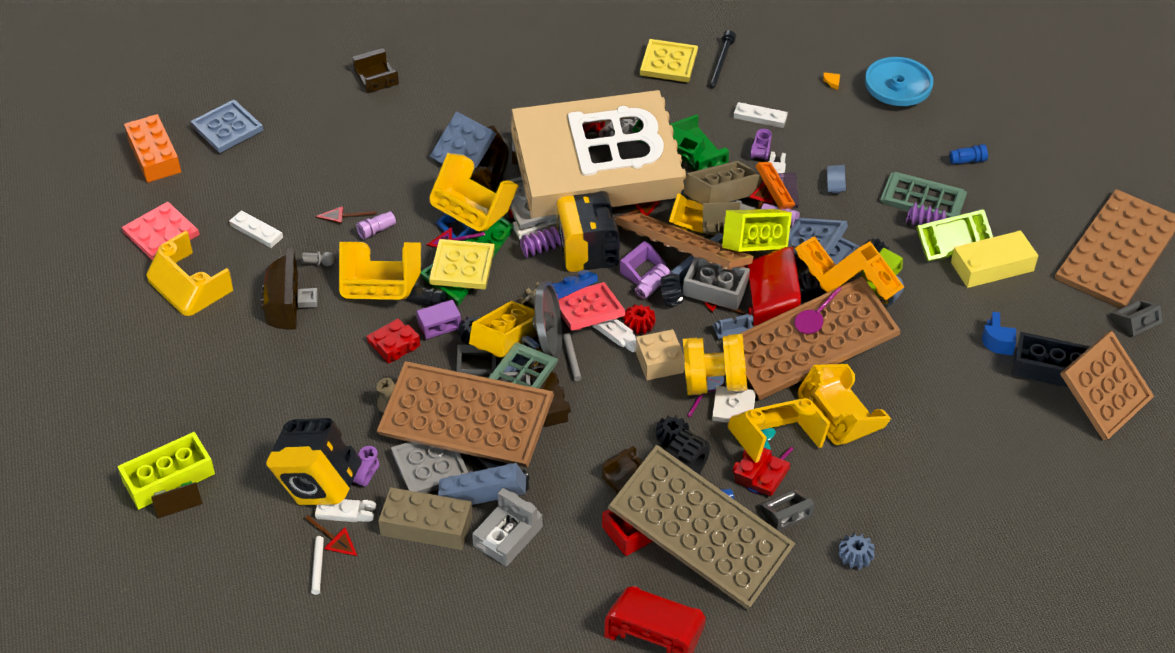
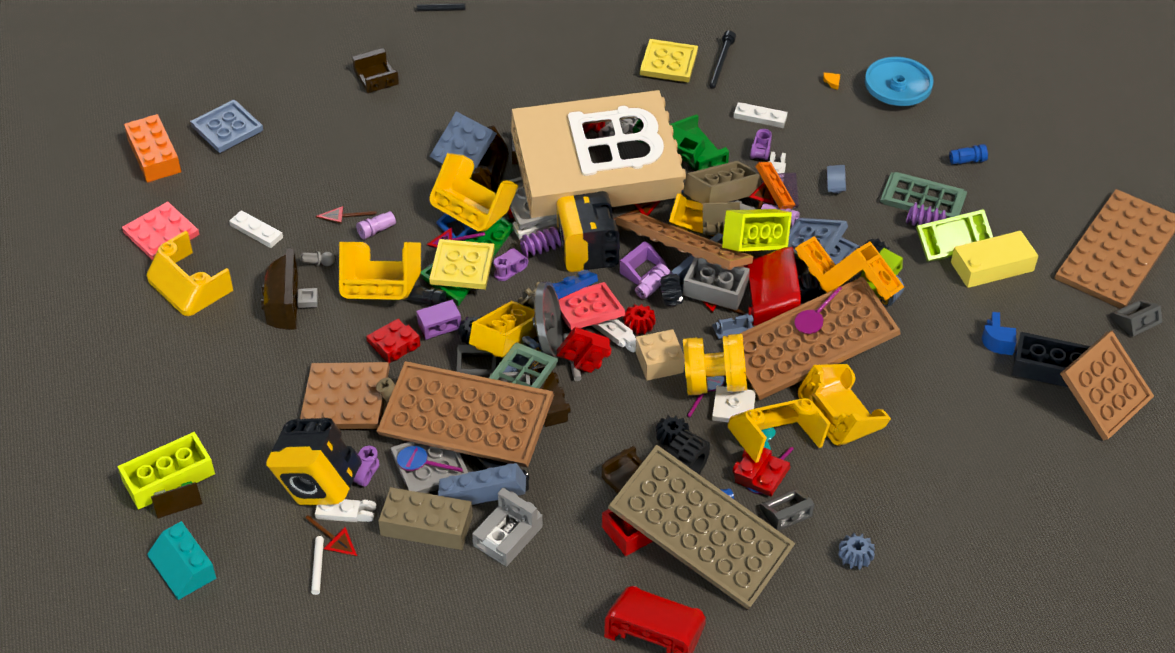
(181, 561): none -> teal slope
(345, 394): none -> medium nougat plate
(415, 457): none -> blue piece
(435, 7): none -> black bar
(509, 264): none -> medium lavender piece
(585, 349): none -> red plate

